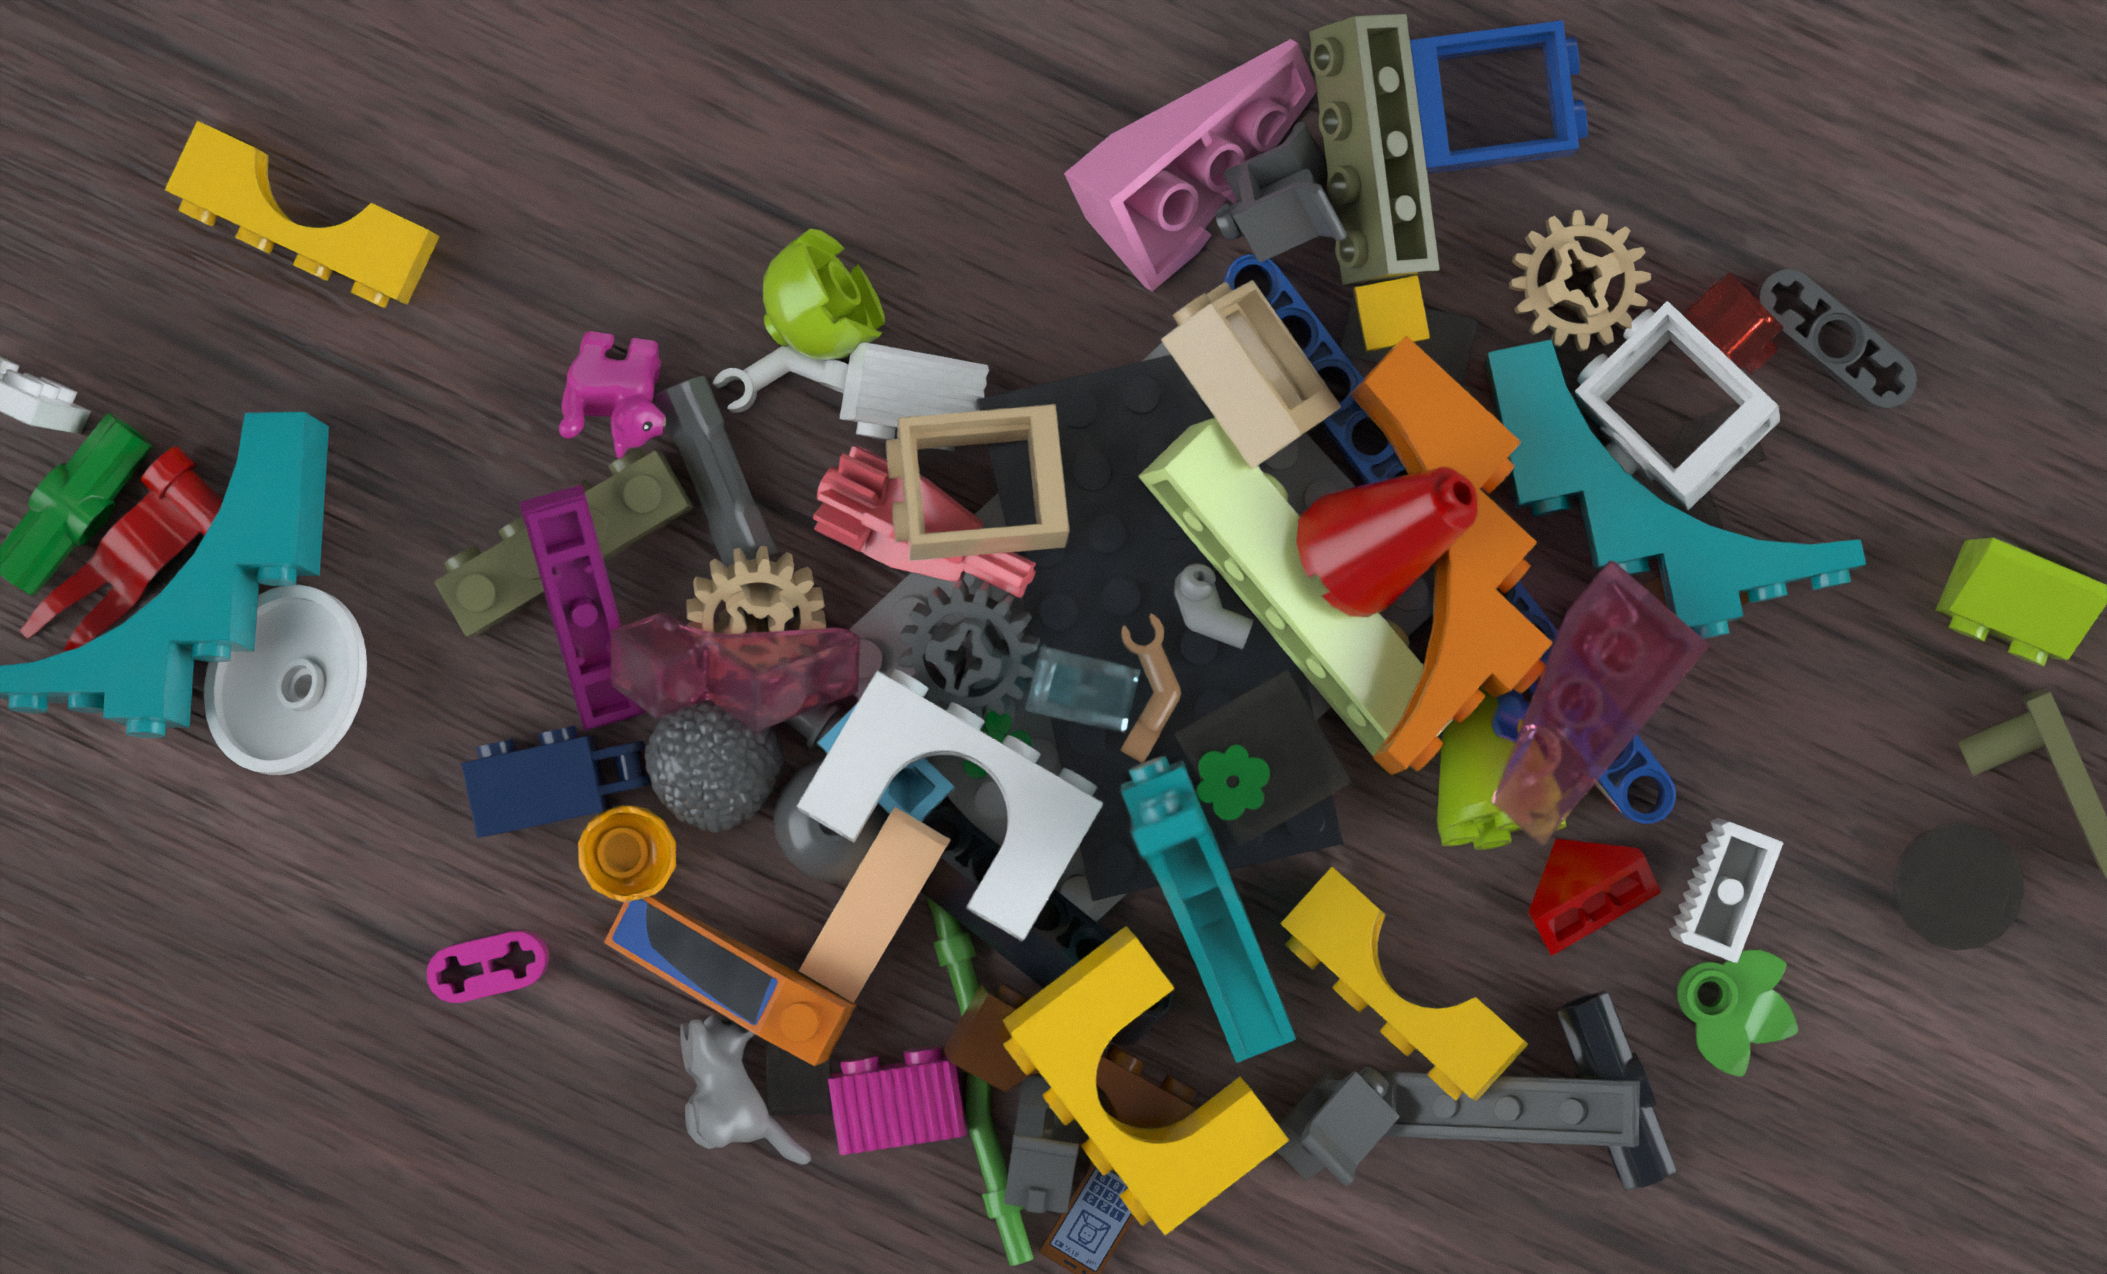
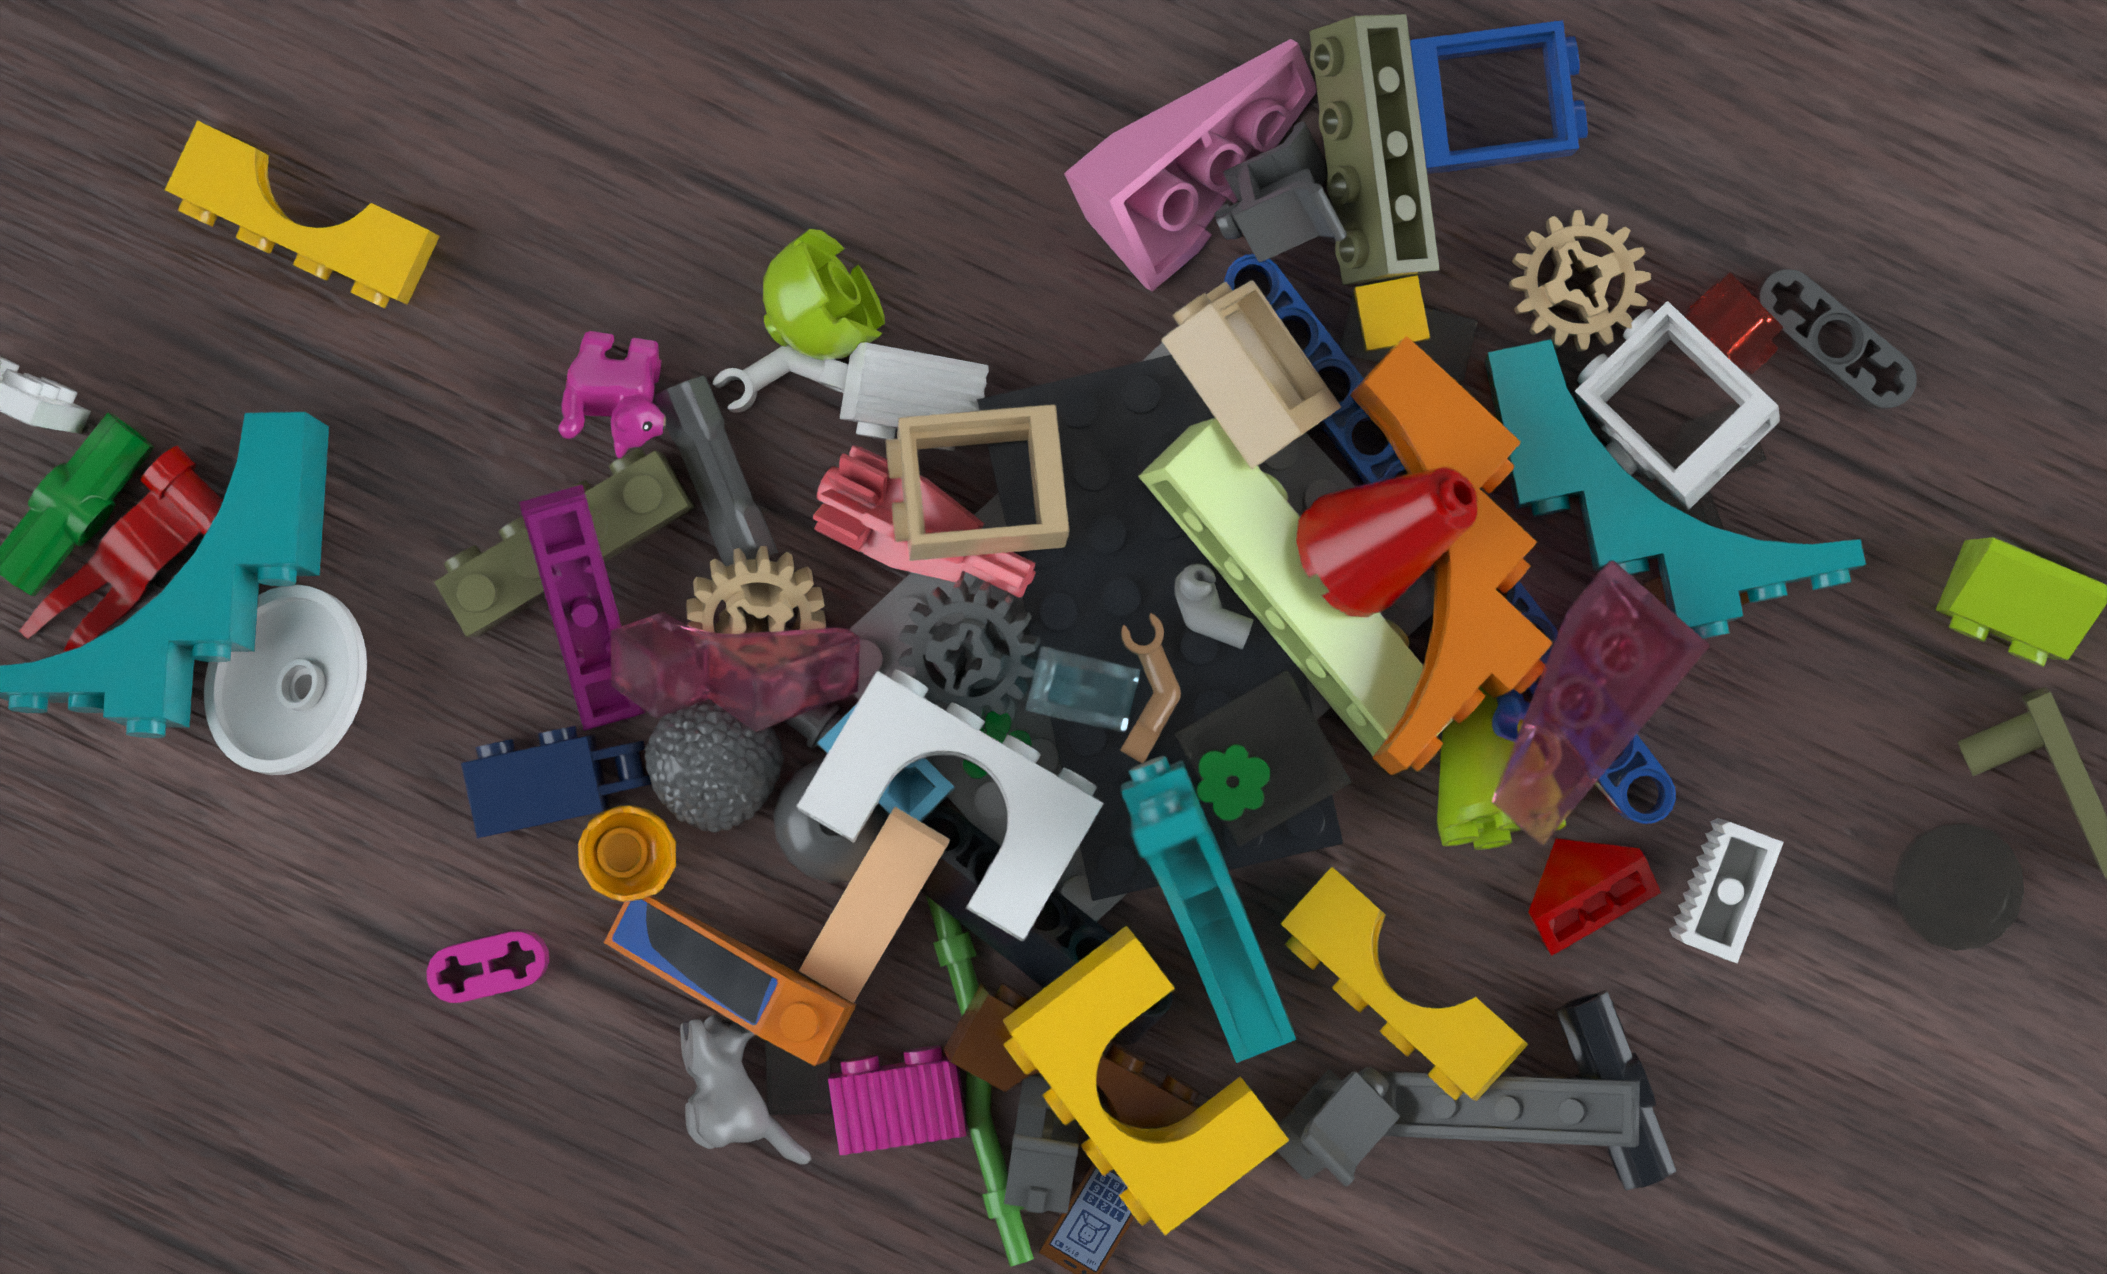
(1744, 1009): bright green plate -> none

